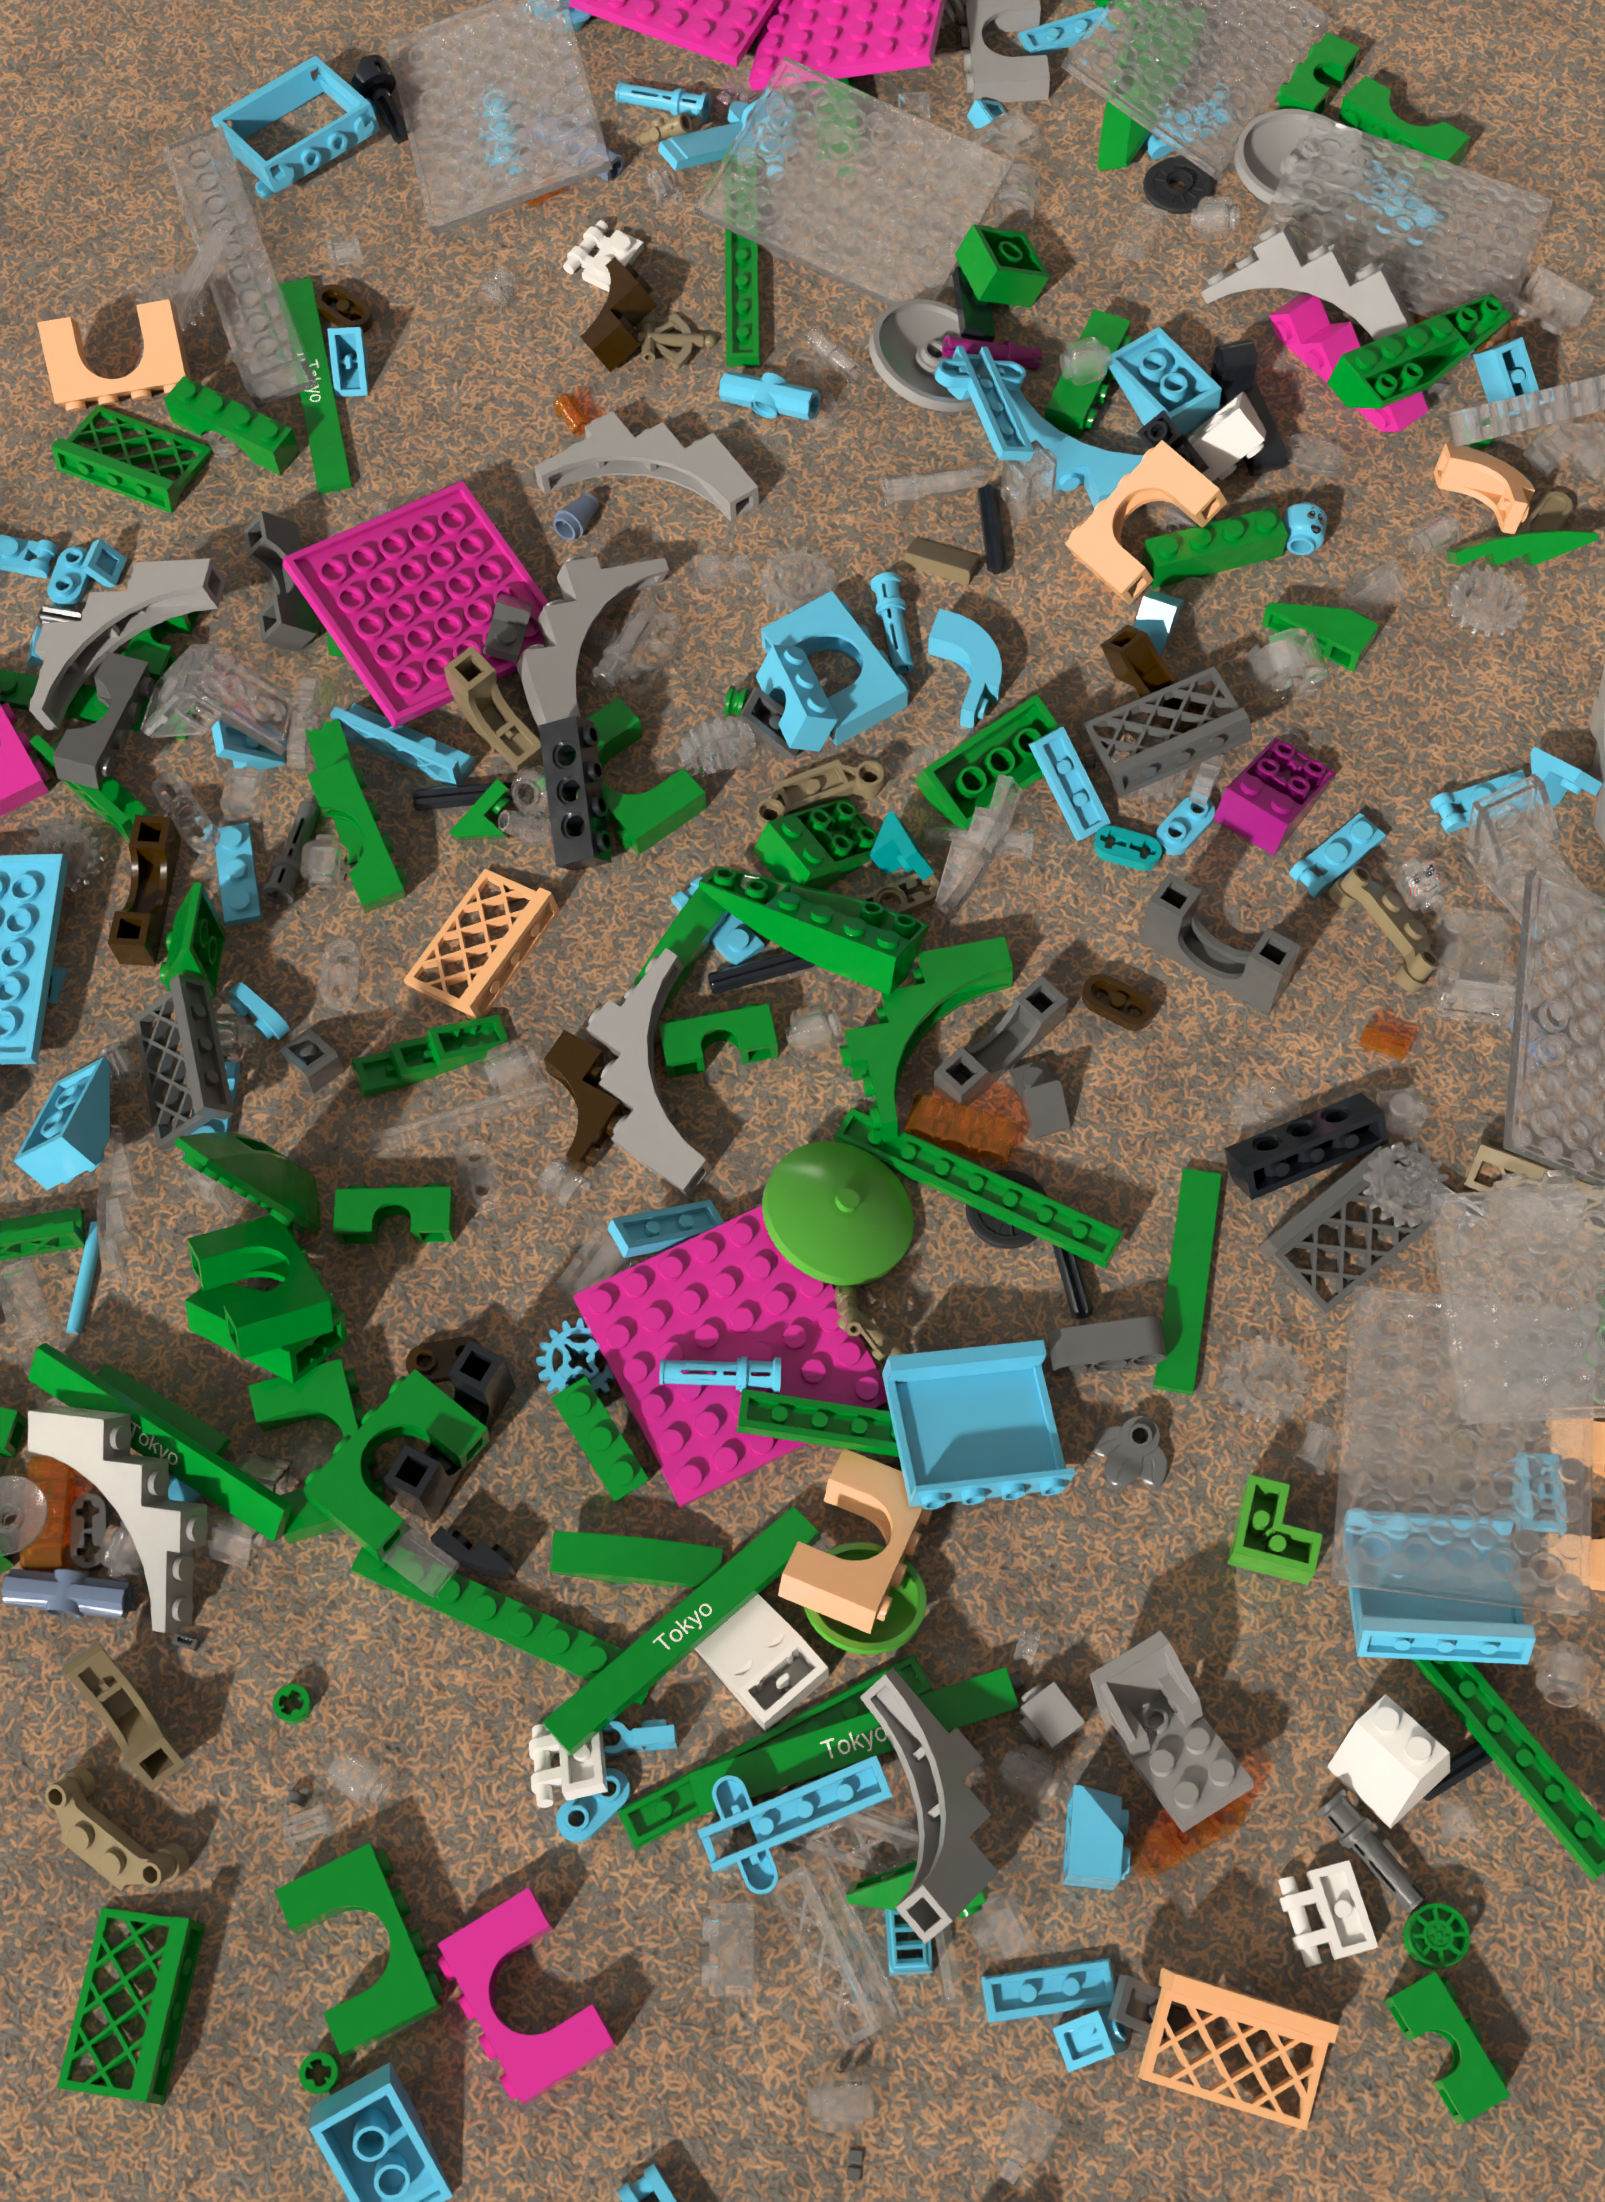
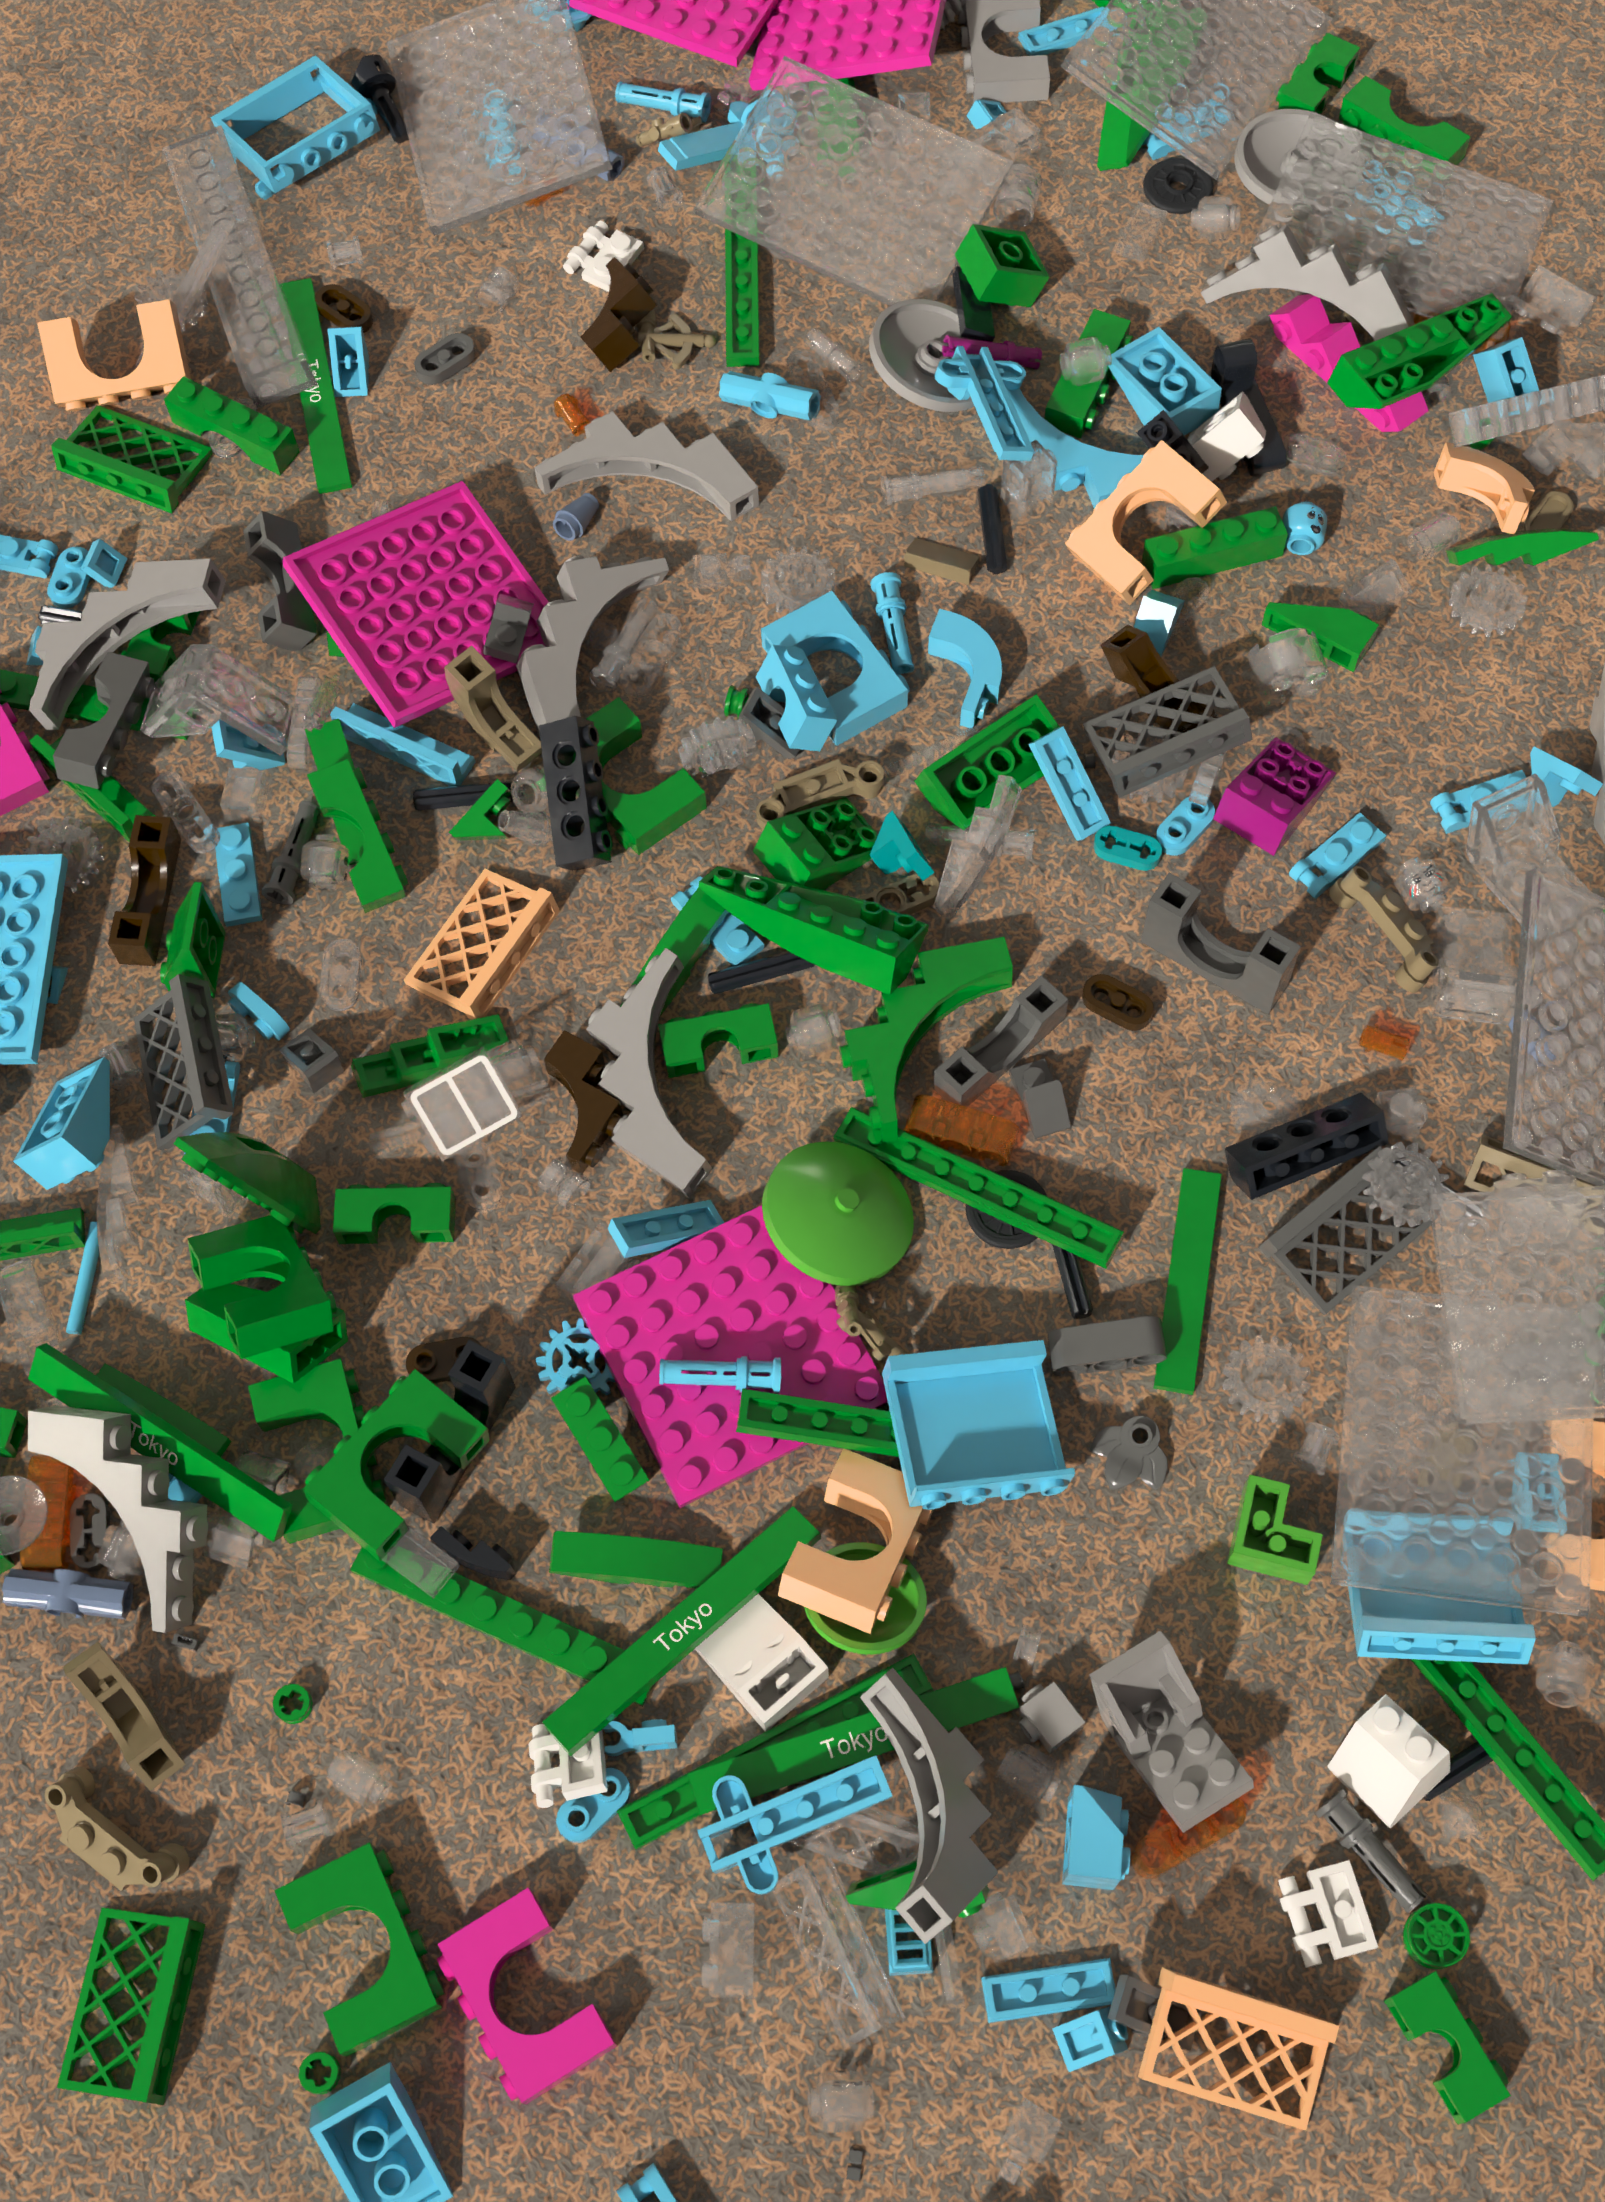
(442, 358): none -> dark grey plate
(461, 1104): none -> clear brick

